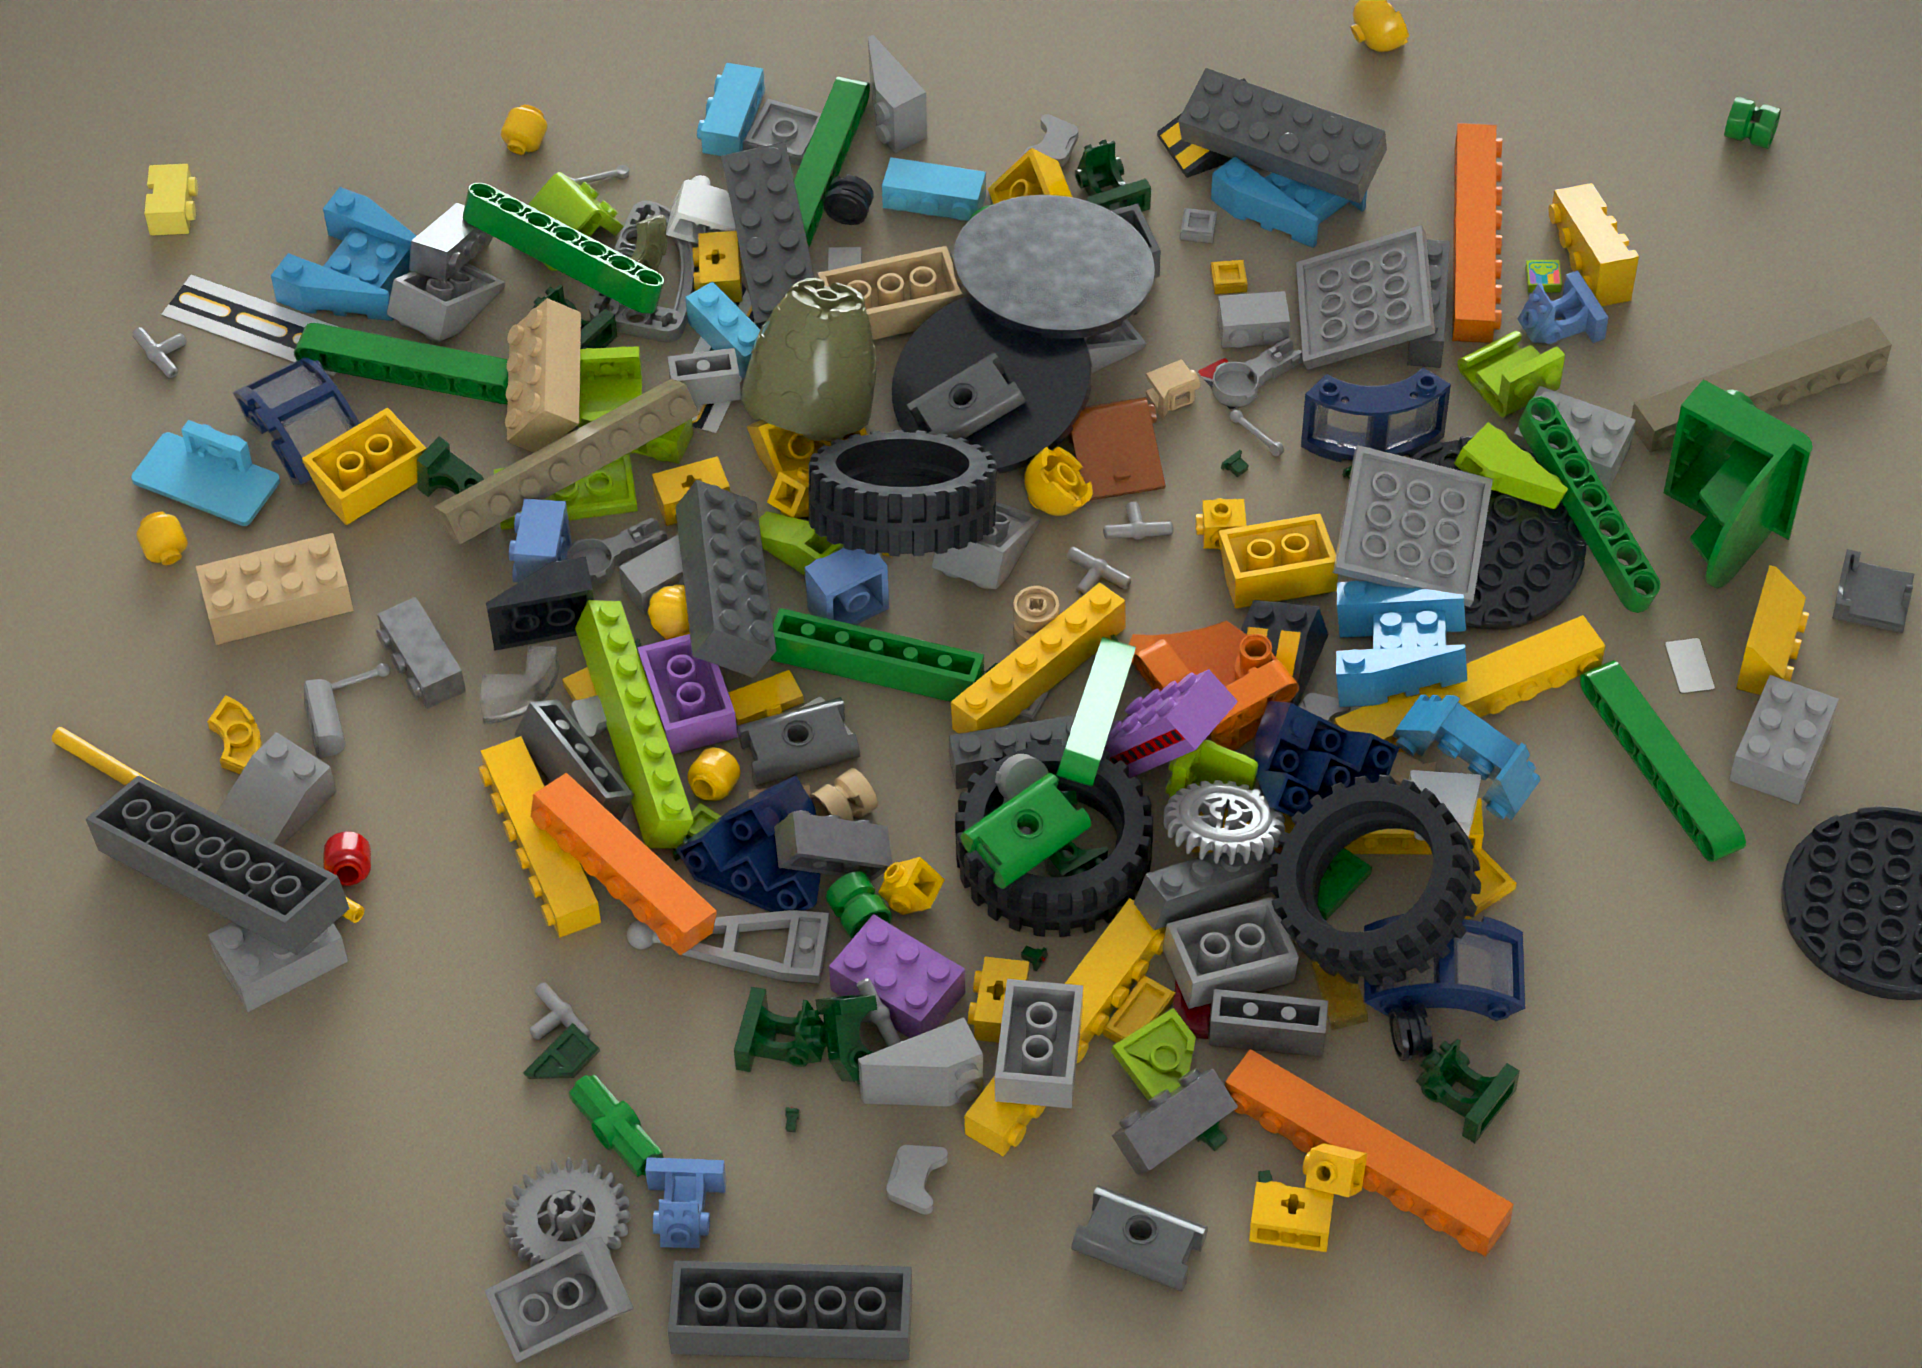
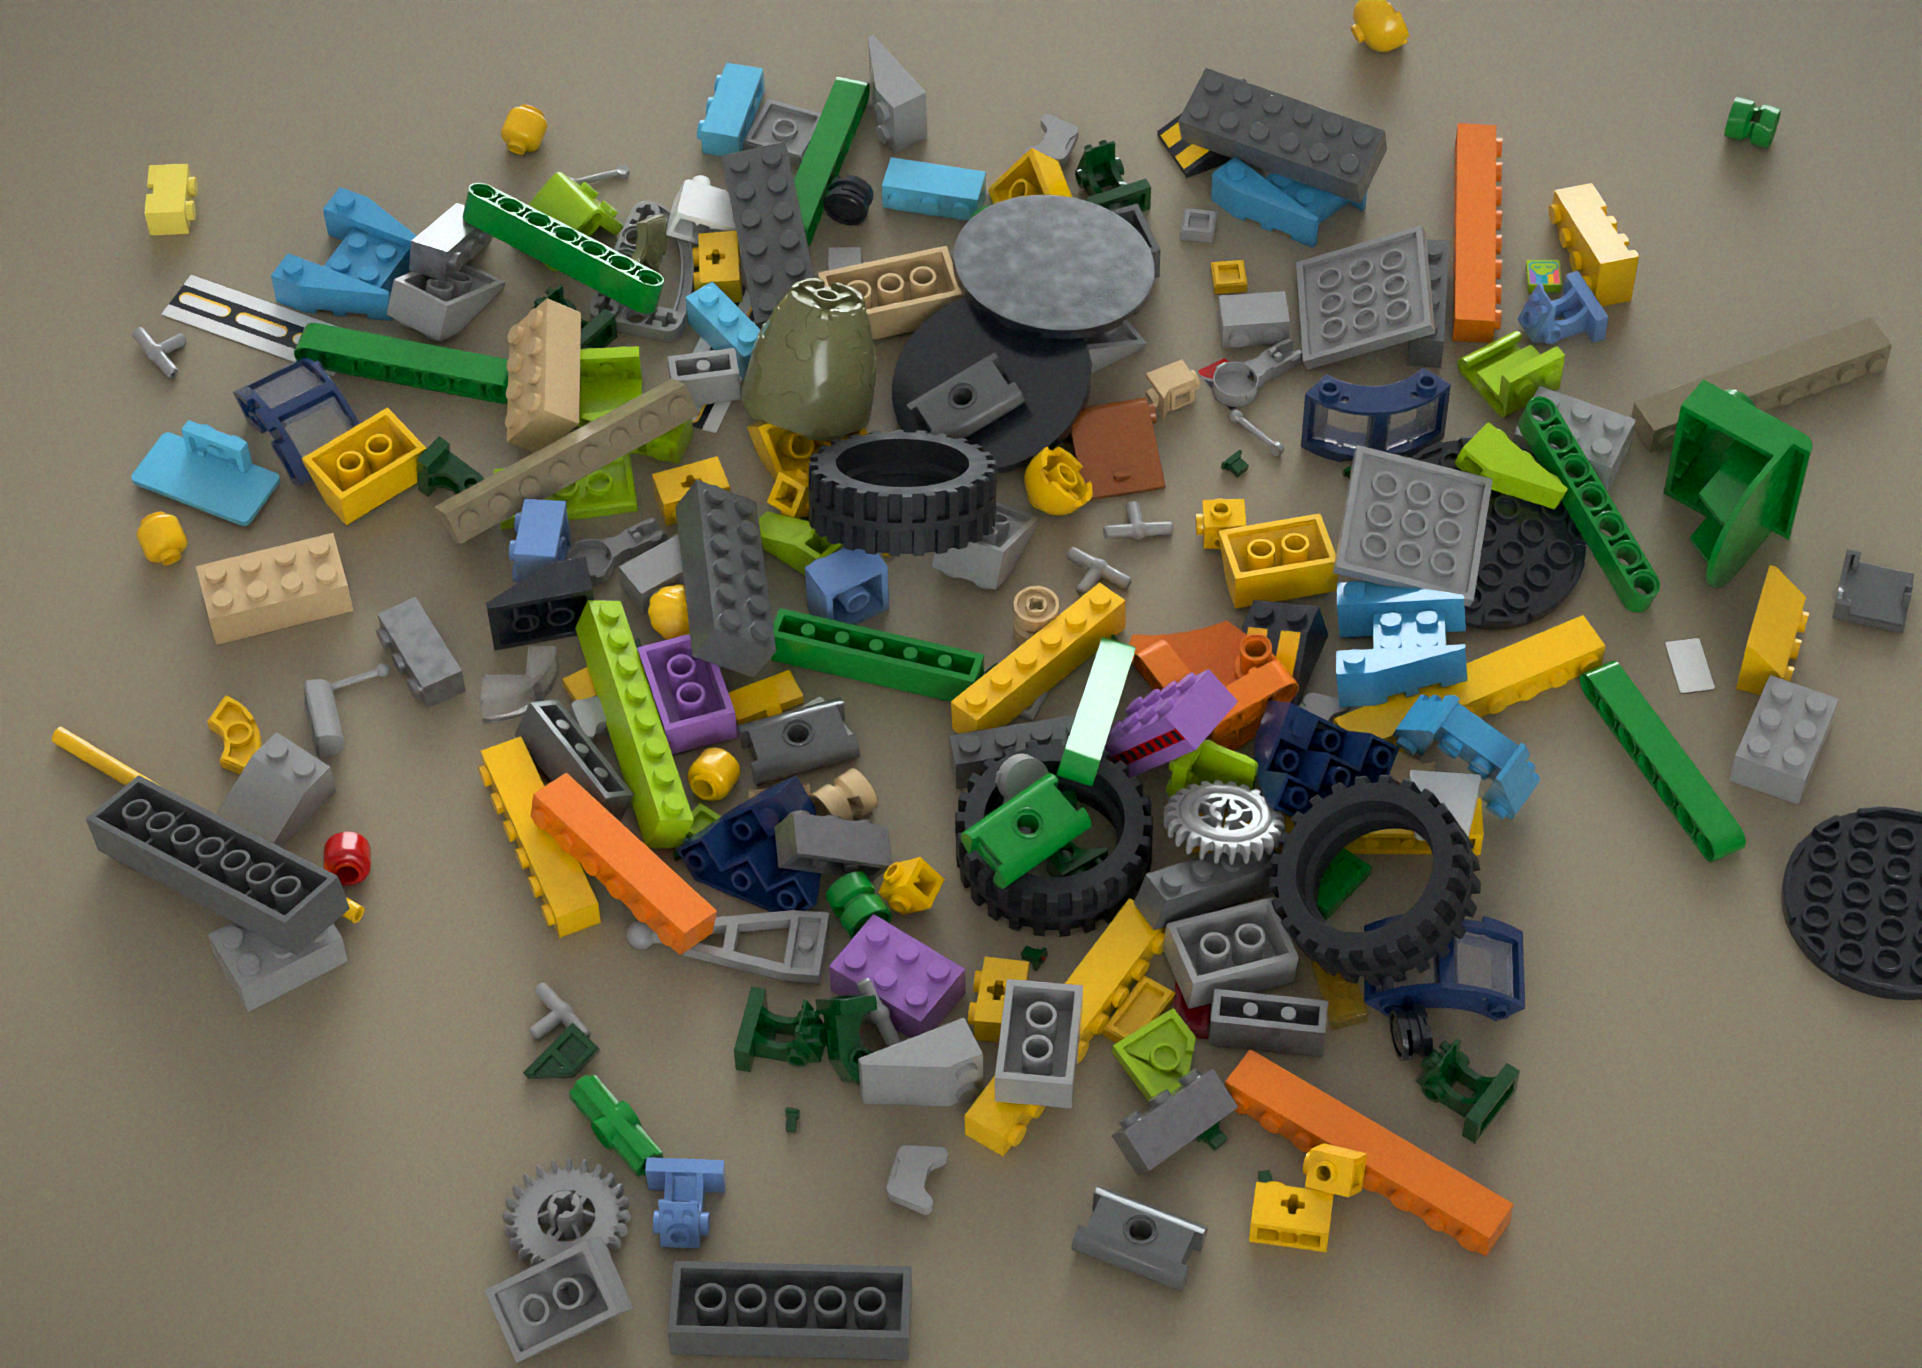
(1493, 879): yellow tile -> none

